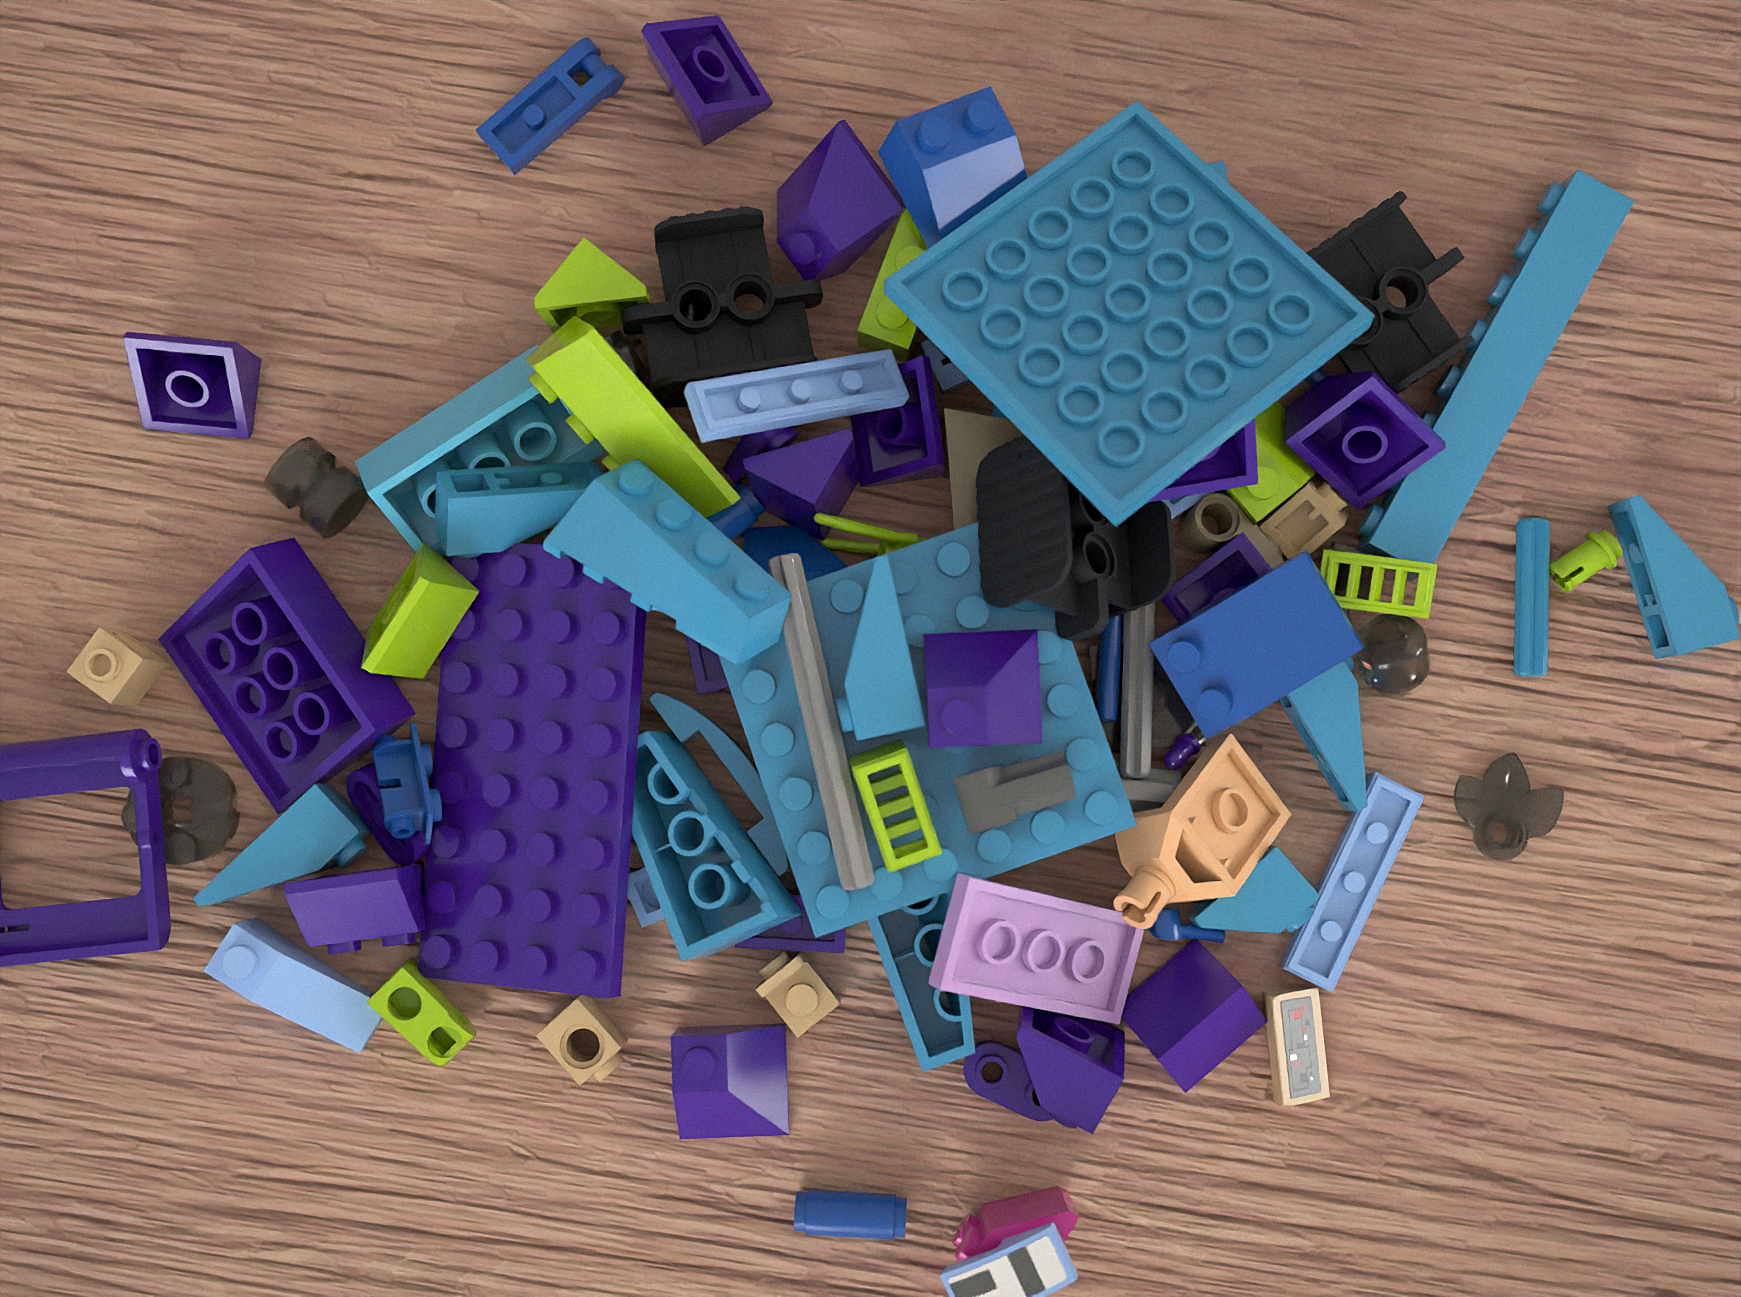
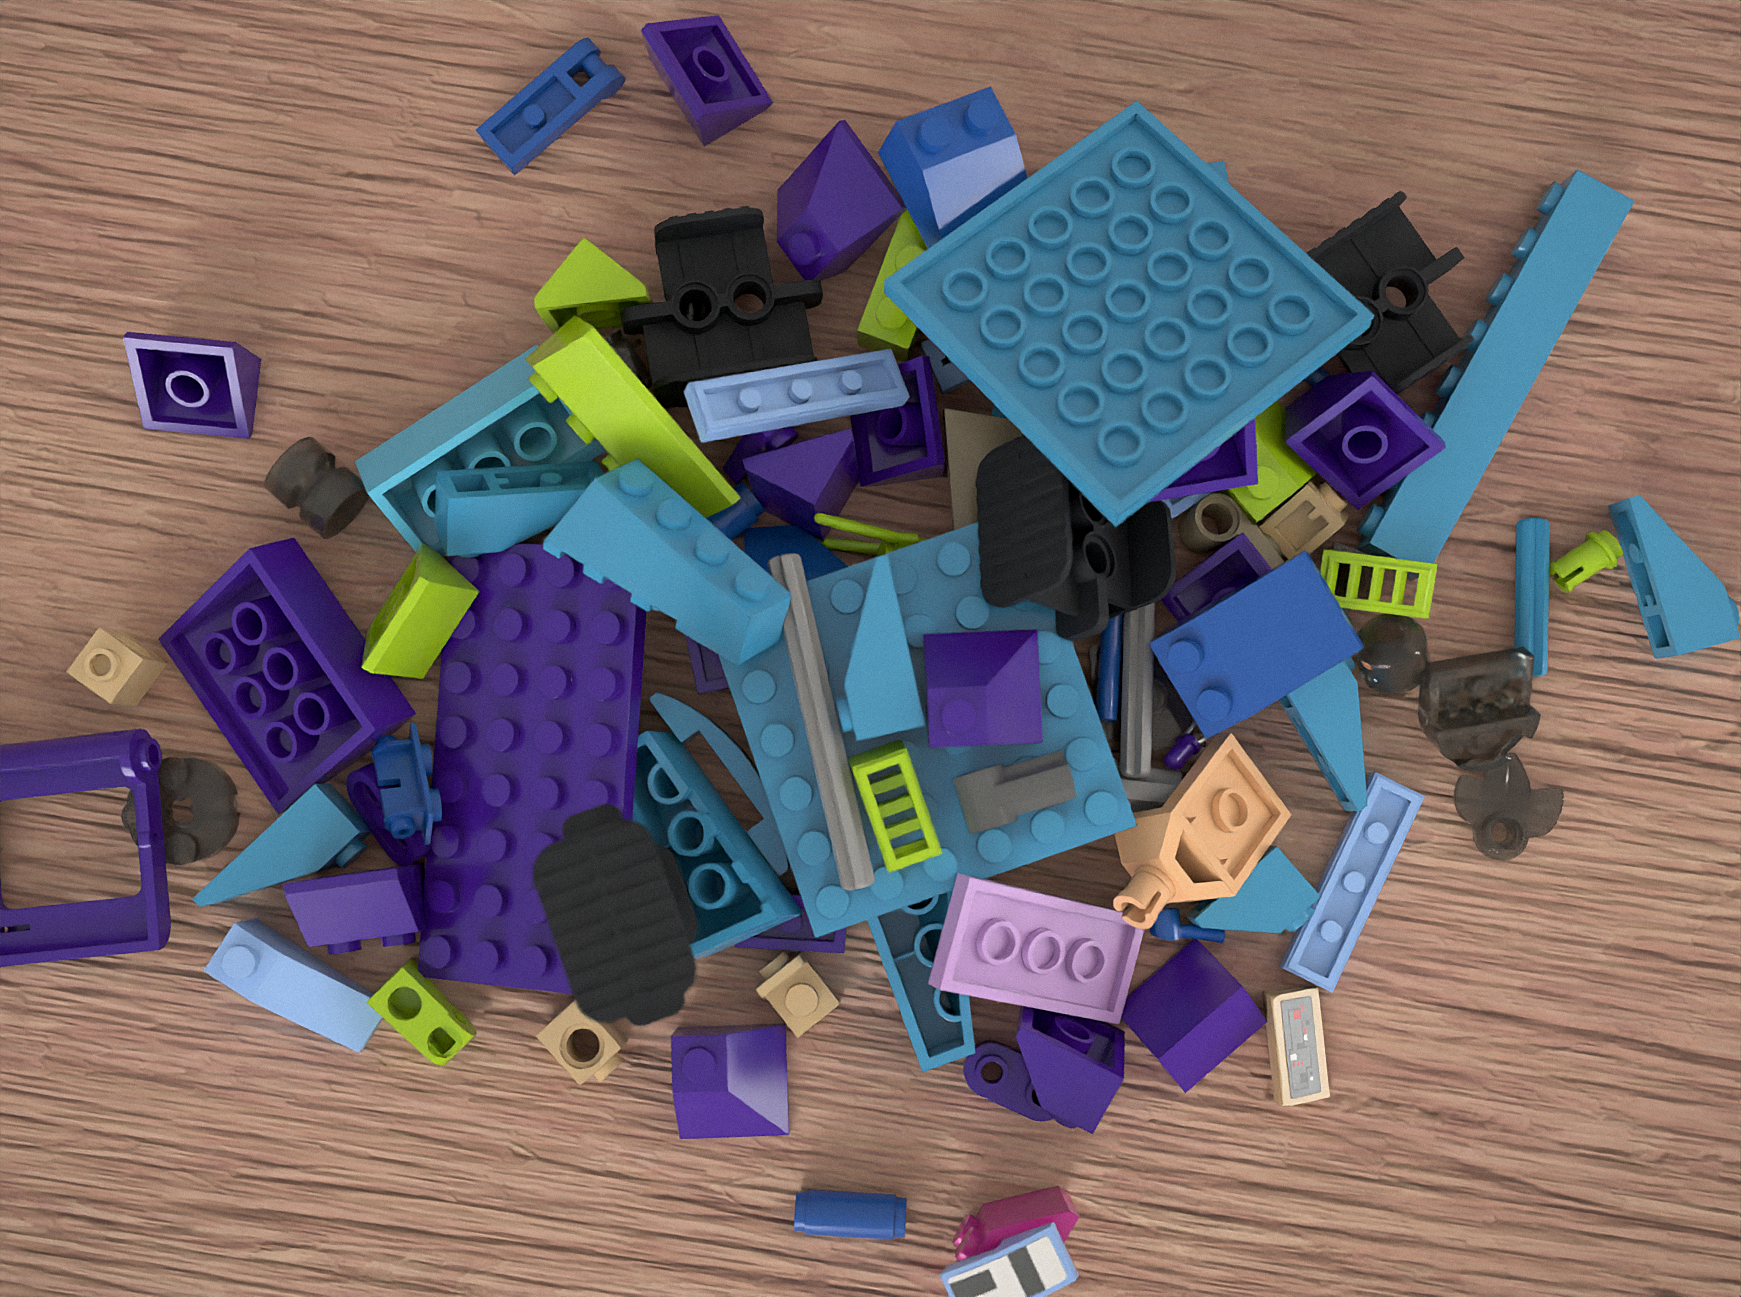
(618, 918): none -> black piece
(1478, 706): none -> clear smoke slope

